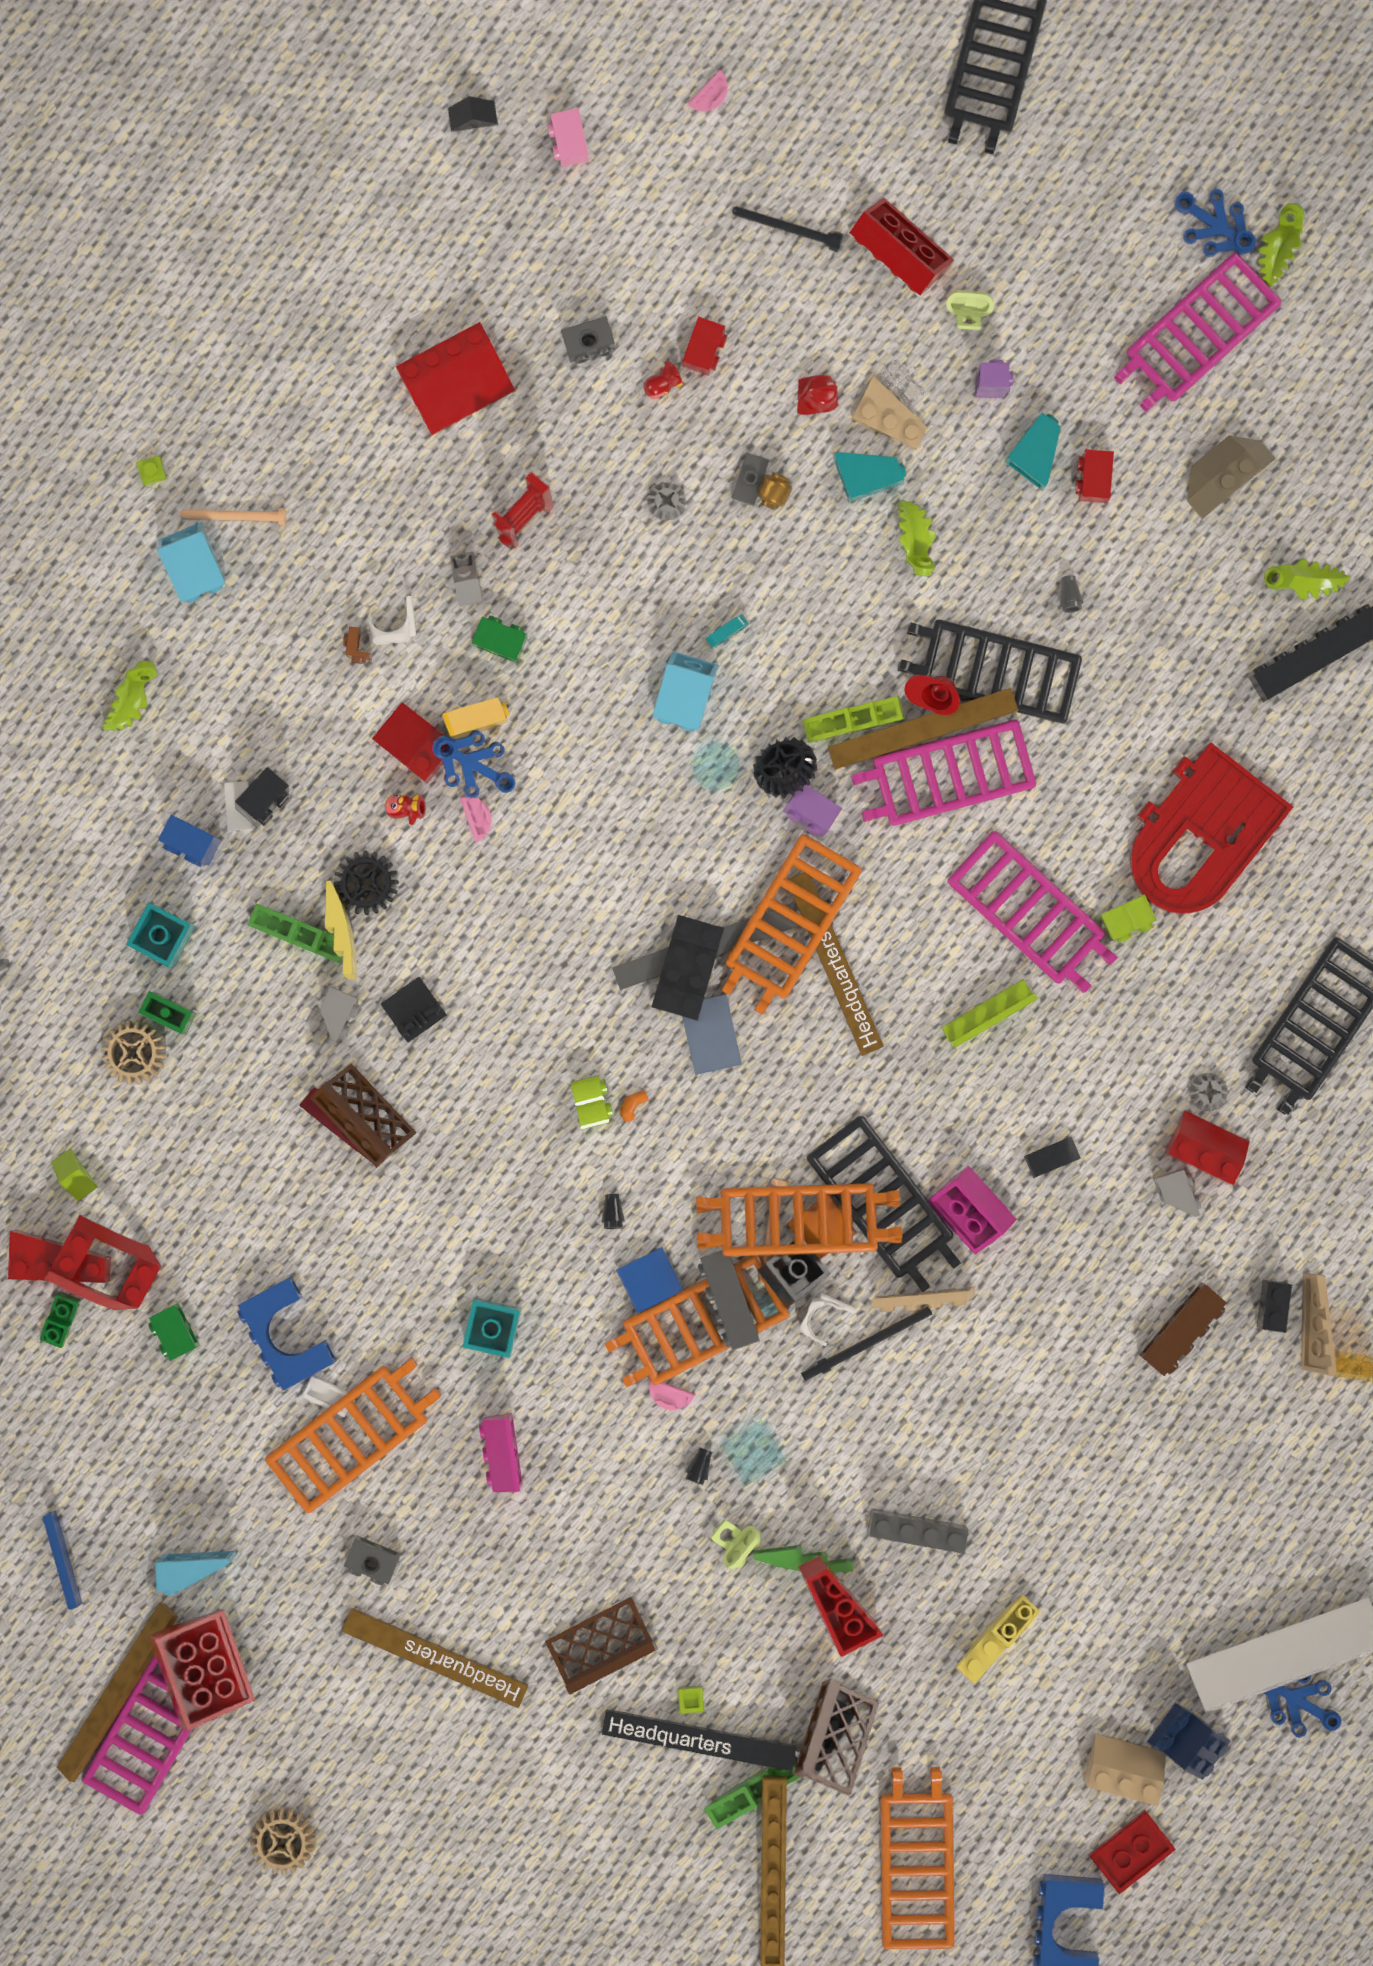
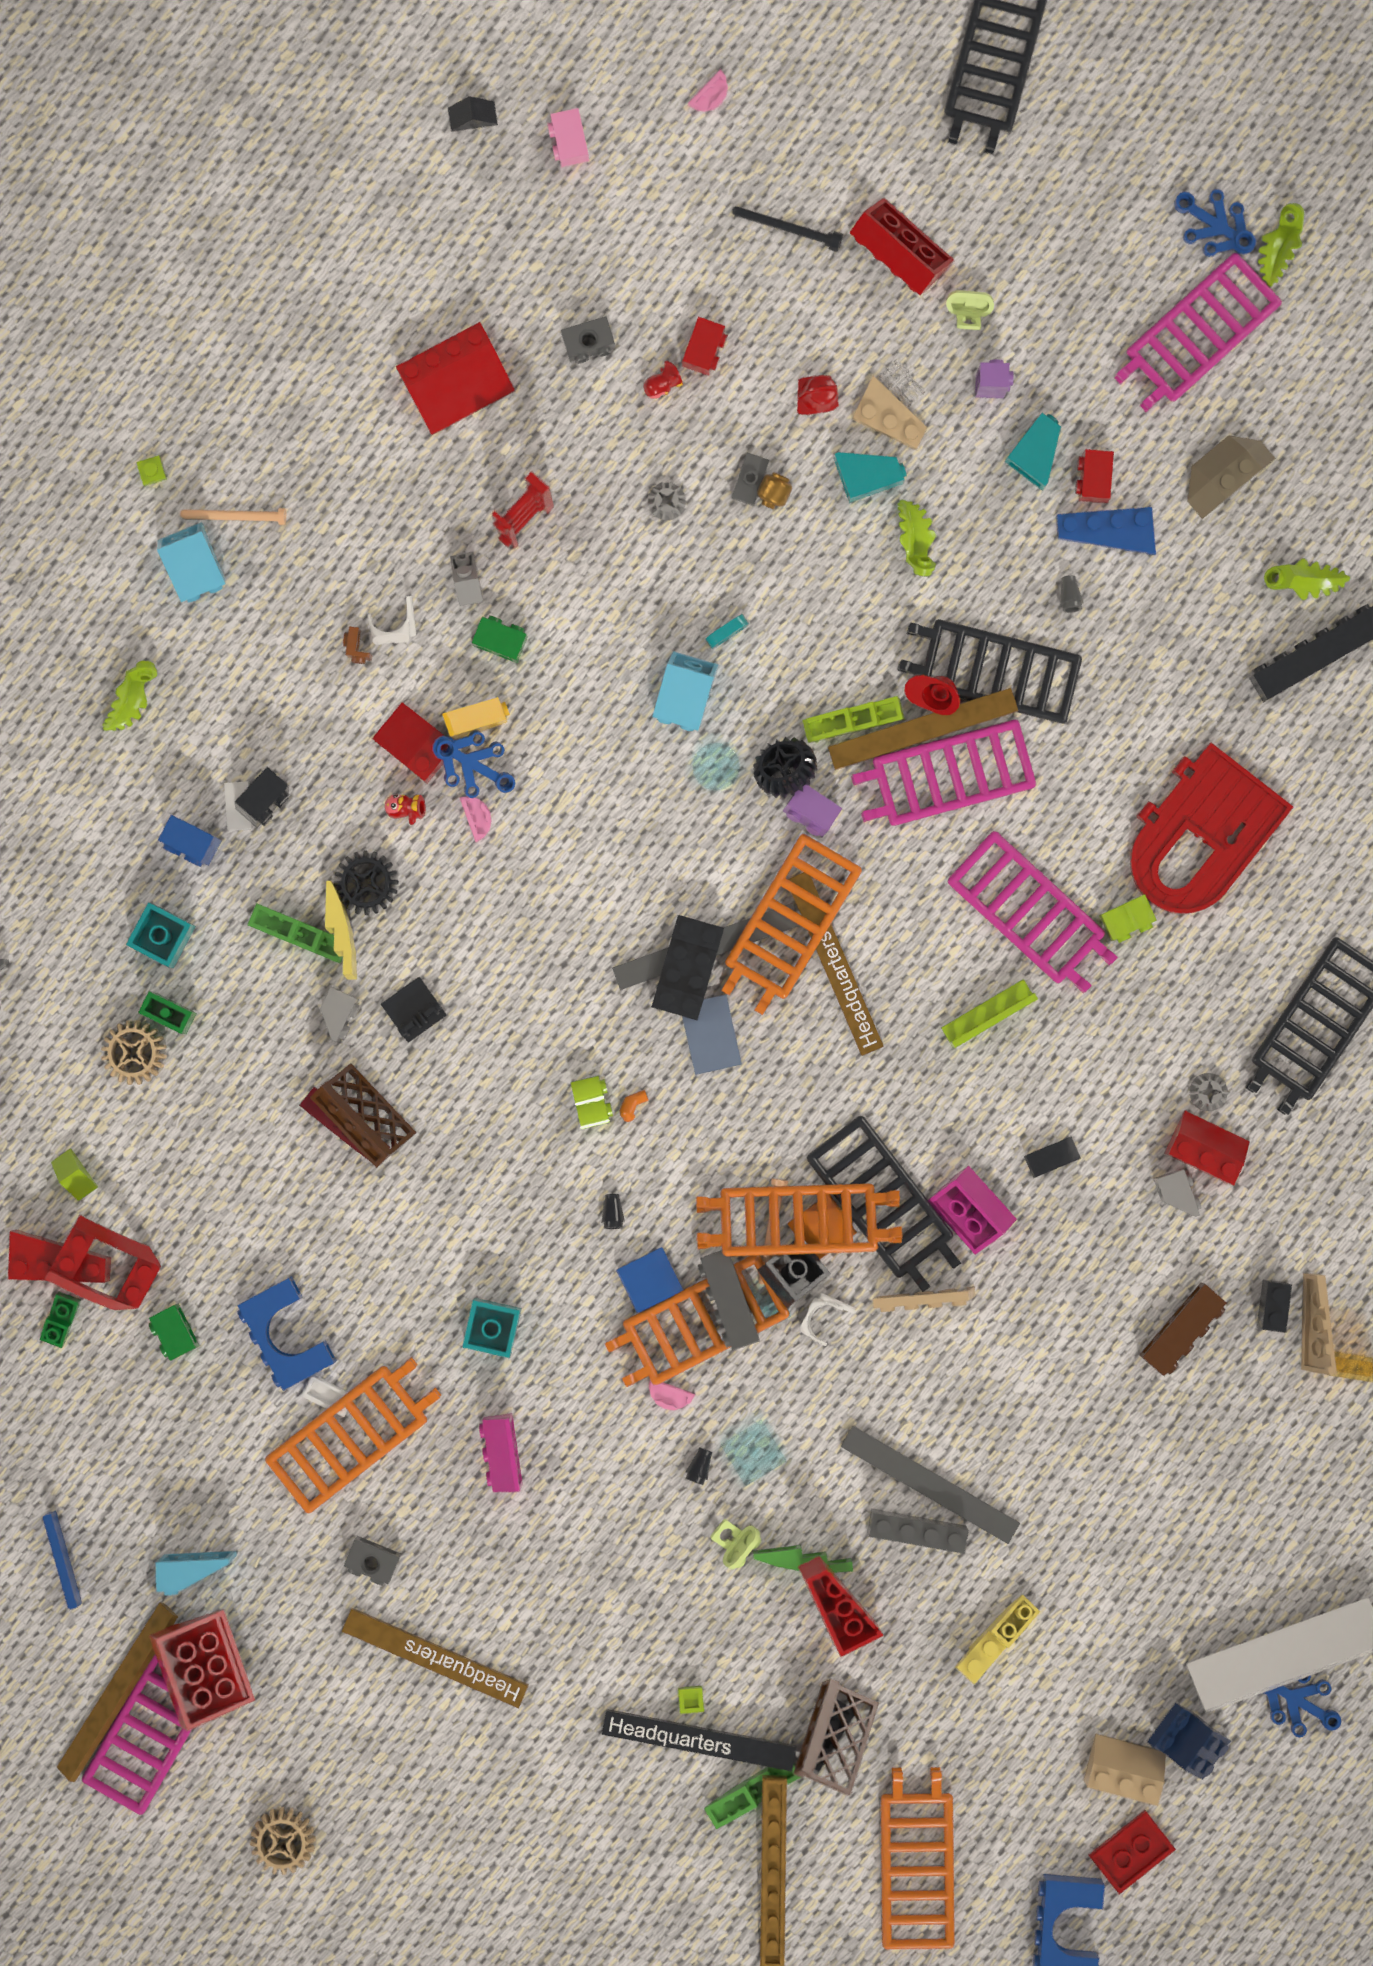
(609, 1665): reddish brown fence -> none
(824, 1365): black bar -> none
(930, 1484): none -> dark grey tile
(1117, 529): none -> blue wing

